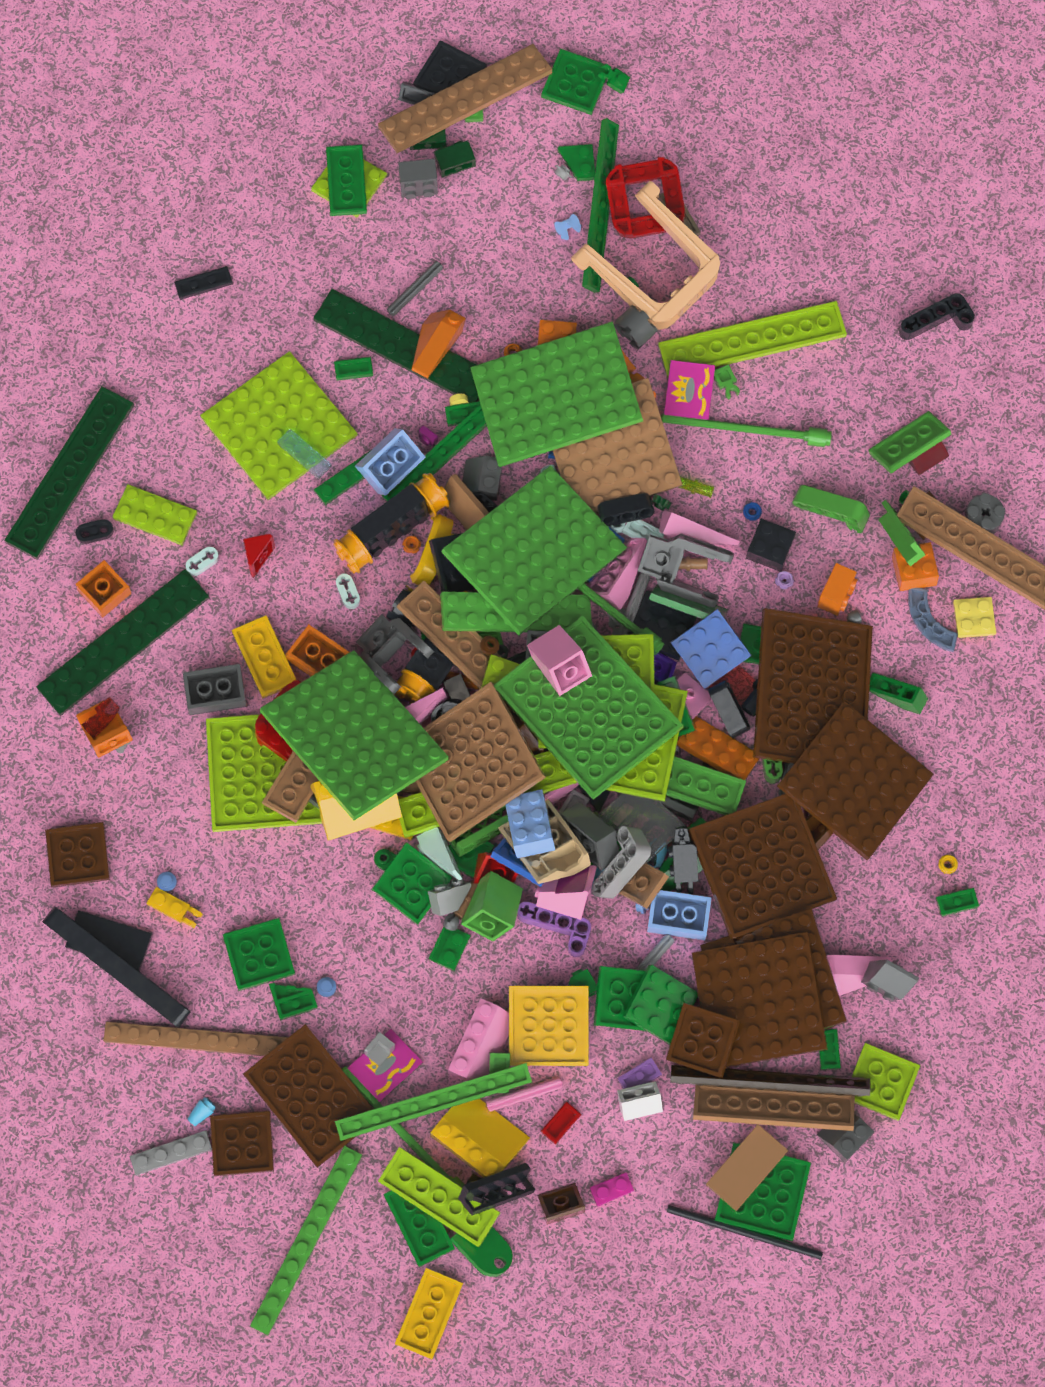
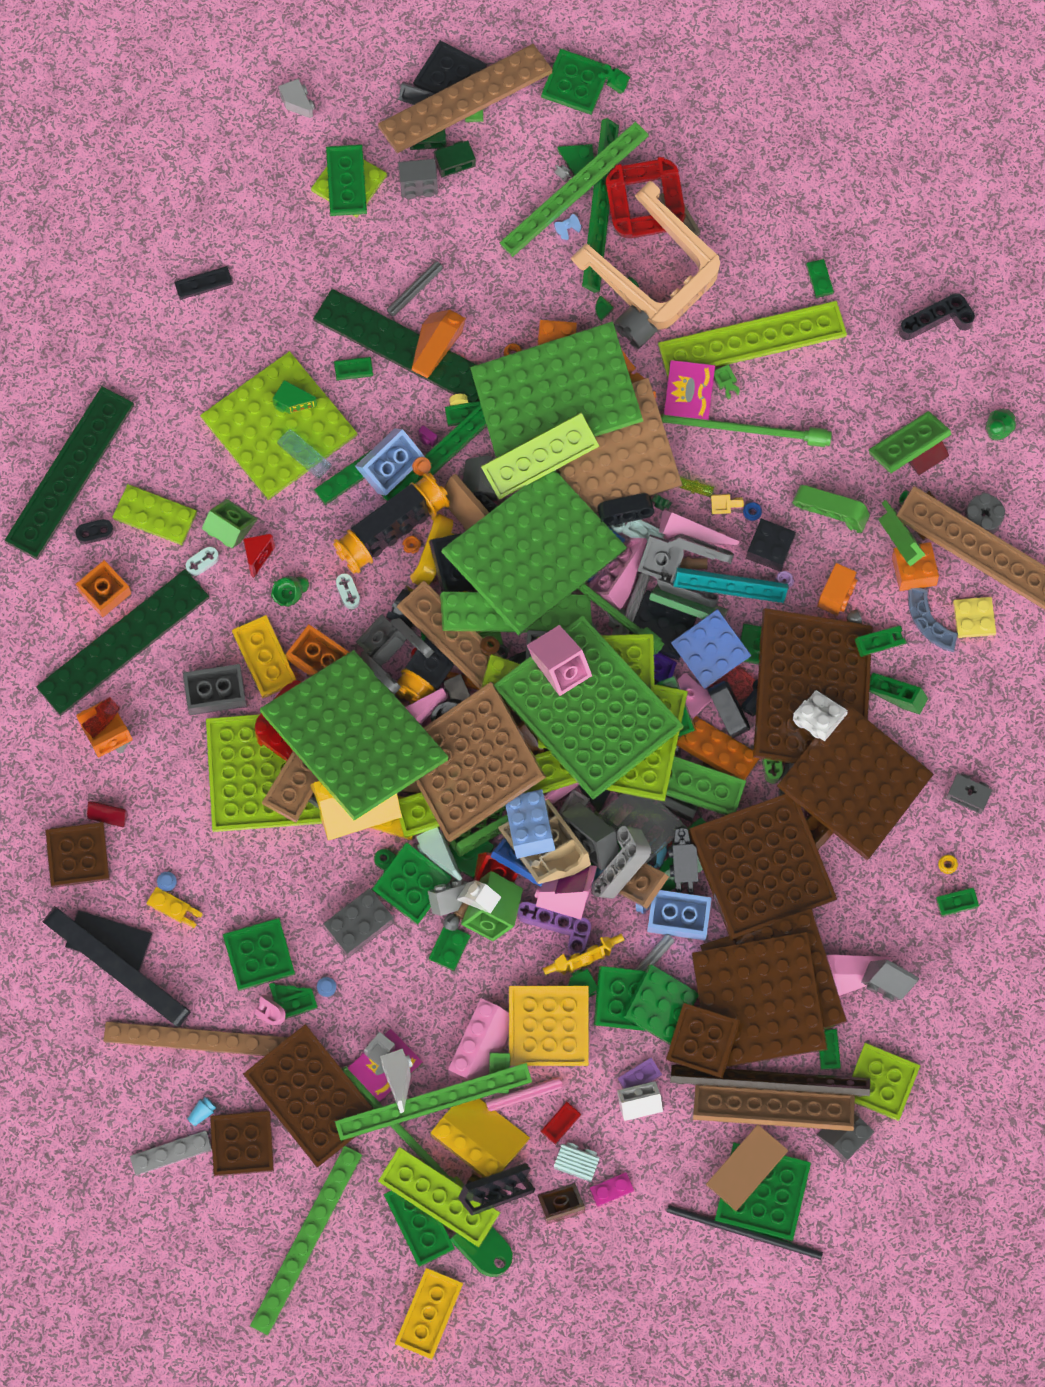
(107, 814): none -> dark red slope
(228, 523): none -> bright green slope
(273, 1014): none -> bright pink plate
(286, 584): none -> green piece
(293, 399): none -> green slope
(295, 98): none -> light grey slope
(358, 923): none -> dark grey brick
(398, 1074): none -> white slope
(421, 465): none -> orange plate
(479, 896): none -> white slope
(540, 455): none -> lime plate
(574, 189): none -> bright green plate
(576, 960): none -> yellow plate
(577, 1162): none -> light aqua brick
(603, 308): none -> green tile
(722, 503): none -> yellow plate
(730, 585): none -> teal plate
(819, 278): none -> green plate
(819, 715): none -> white plate
(880, 641): none -> green plate
(975, 801): none -> dark grey brick
(1000, 424): none -> green piece

